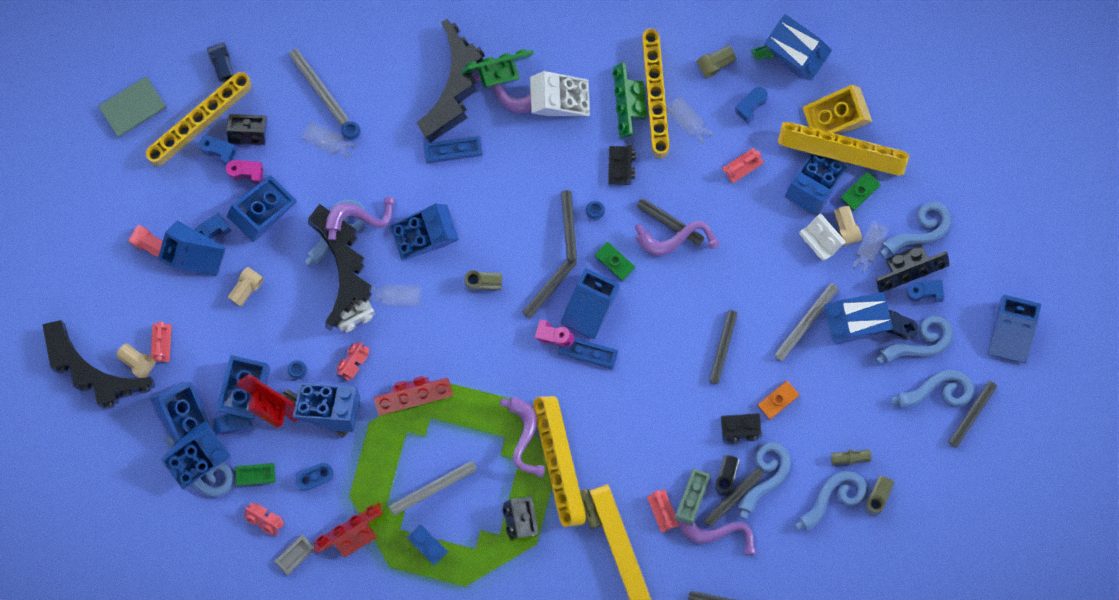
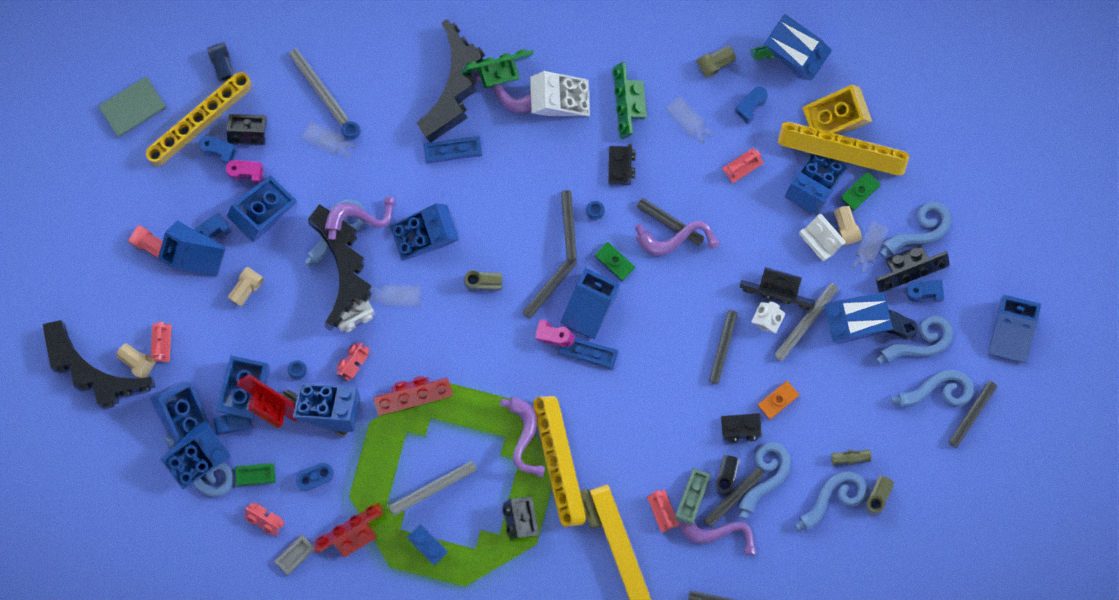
(655, 84): yellow beam -> none
(768, 317): none -> white brick
(780, 286): none -> black bracket

